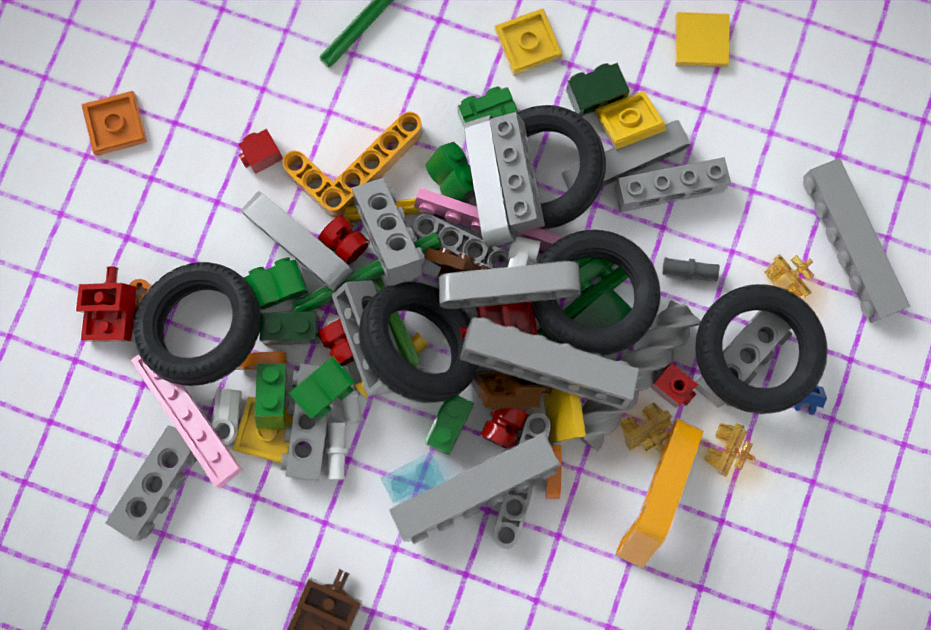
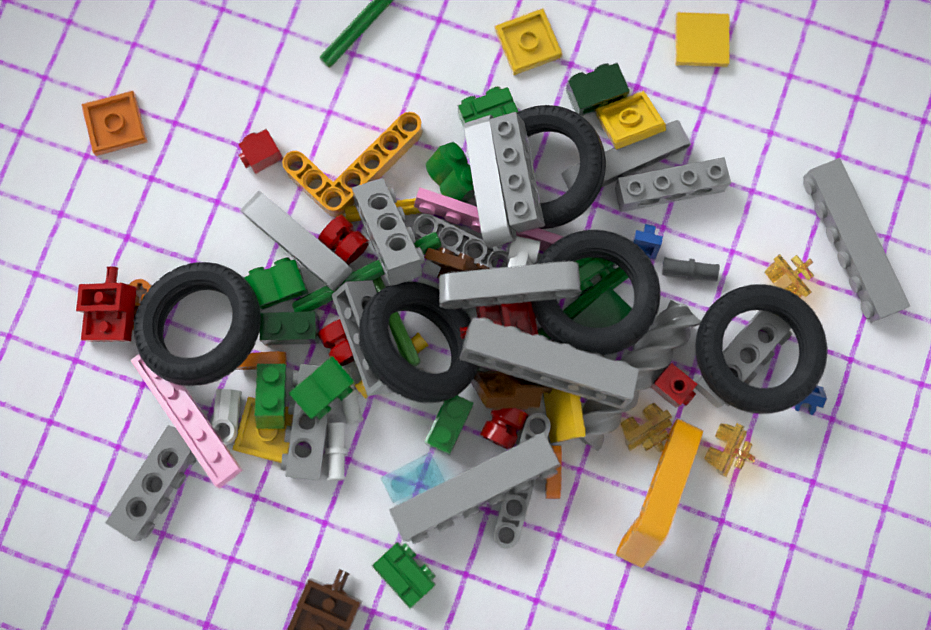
(404, 574): none -> green brick
(648, 241): none -> blue tile

